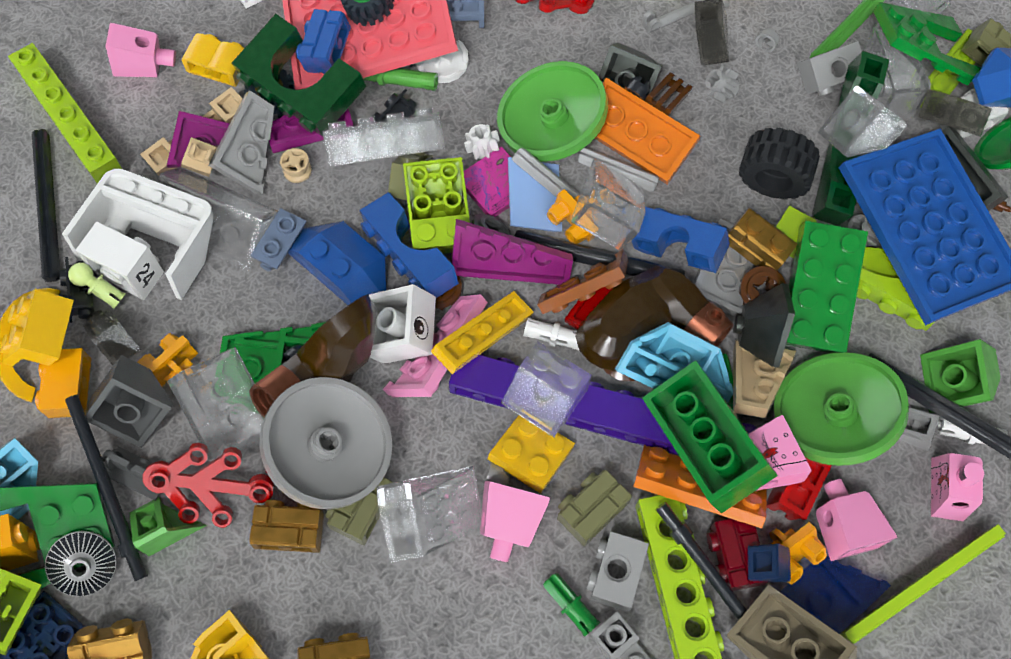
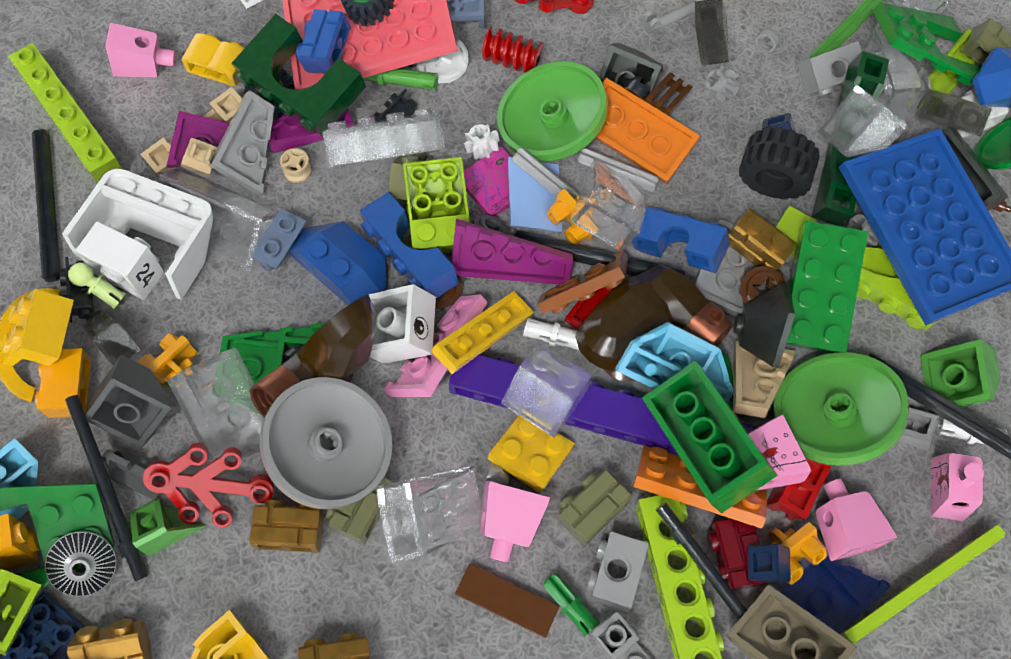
(507, 600): none -> reddish brown tile
(511, 52): none -> red piece
(782, 121): none -> dark blue slope

